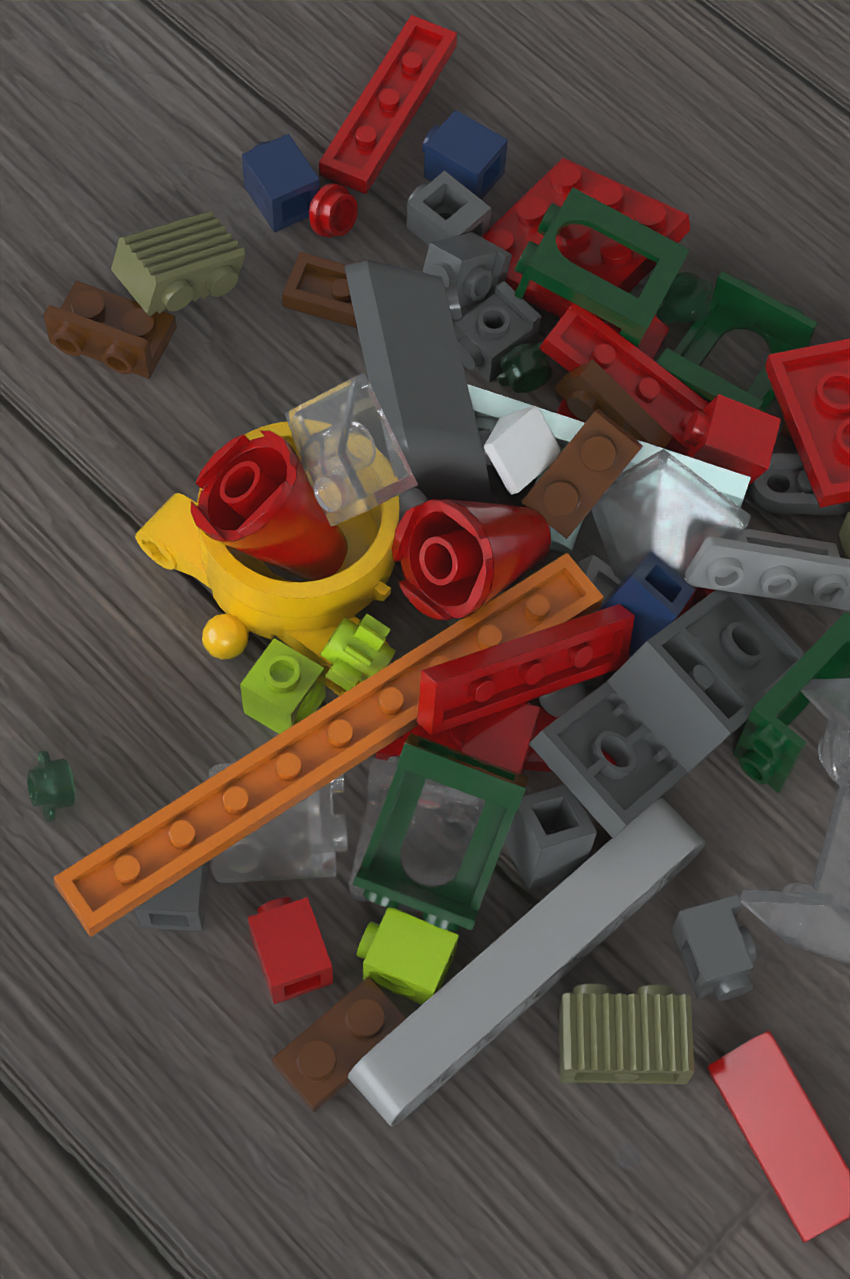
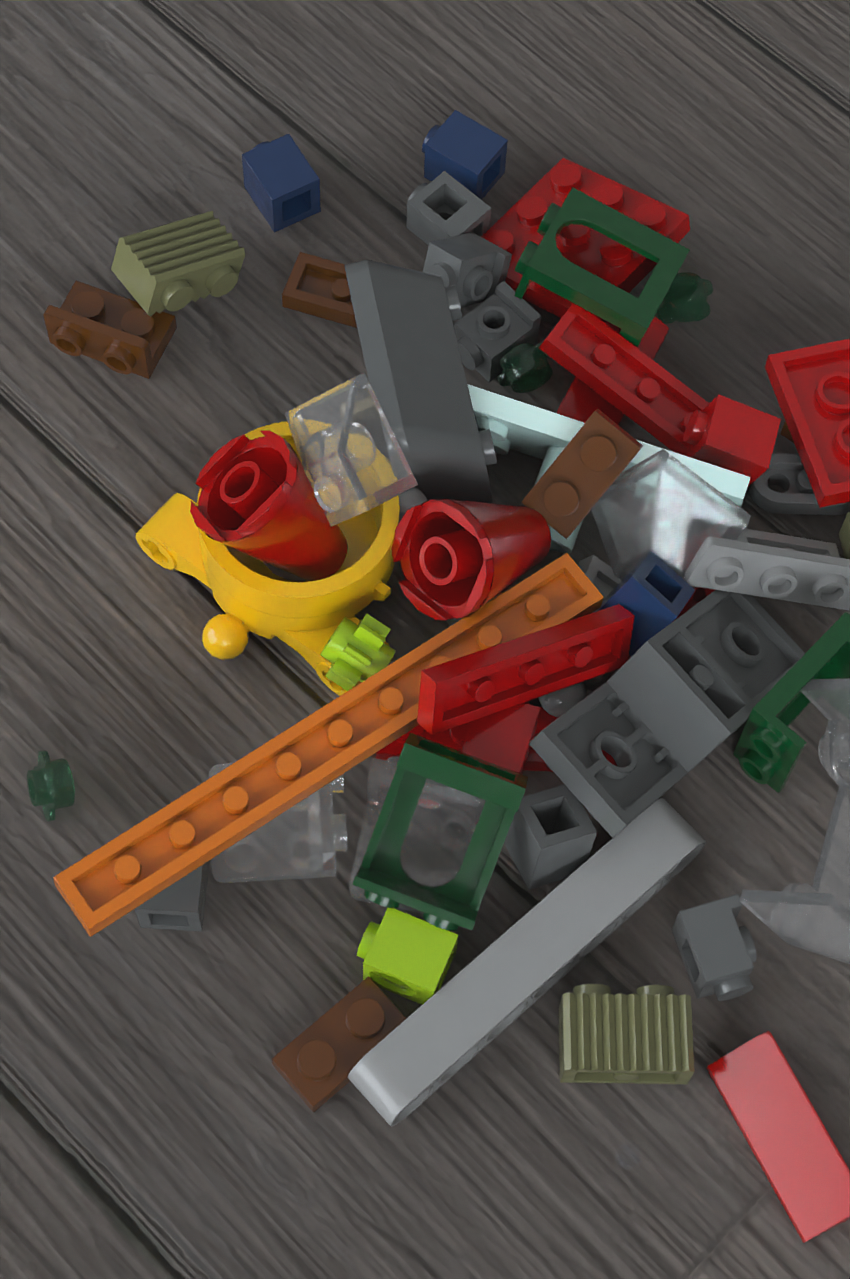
(282, 687): lime brick -> none
(290, 948): red brick -> none
(332, 211): red plate -> none
(388, 104): red plate -> none
(521, 447): white slope -> none
(593, 389): reddish brown plate -> none
(737, 306): dark green panel -> none

